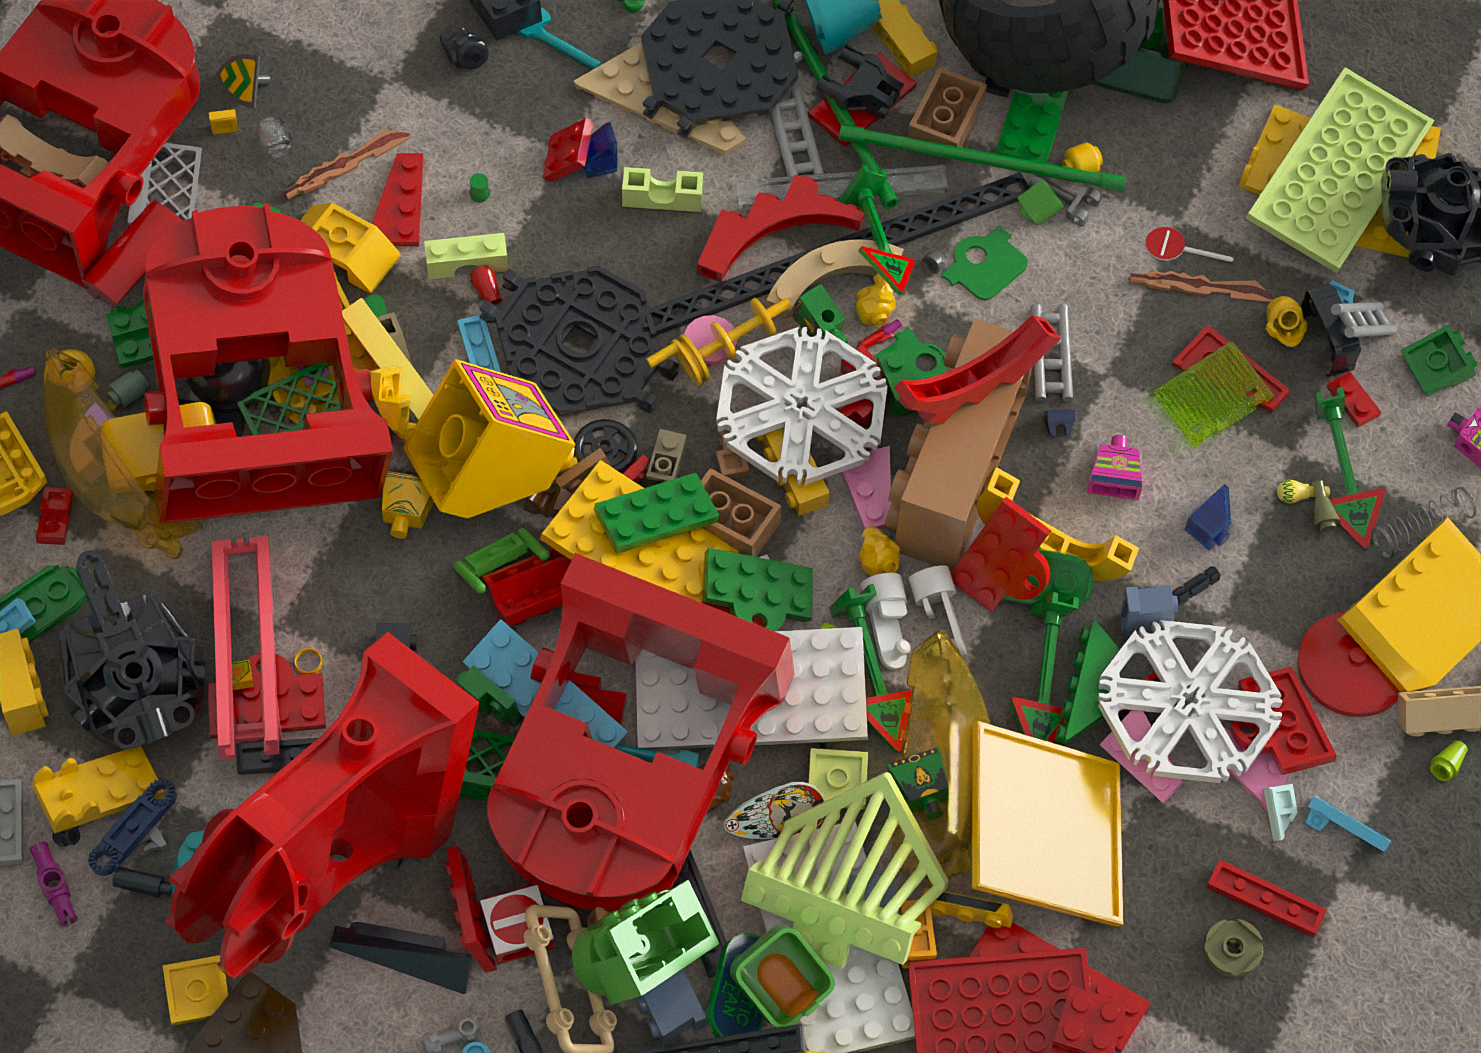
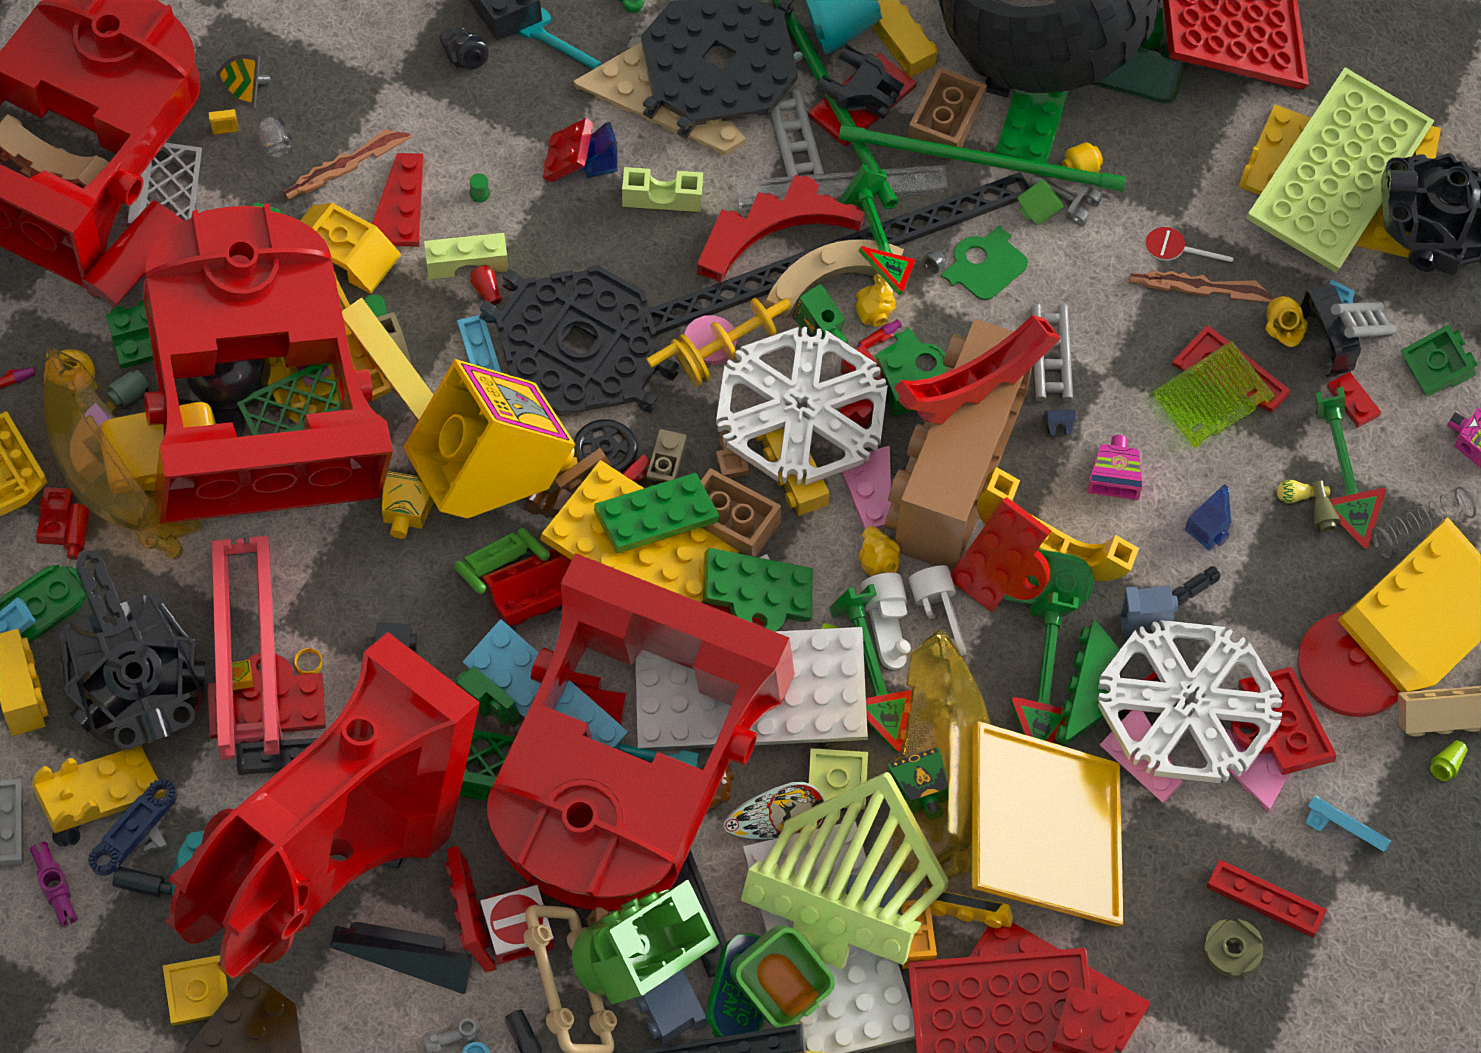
(76, 530): none -> red cylinder
(390, 402): yellow slope -> none
(1280, 808): light aqua tile -> none

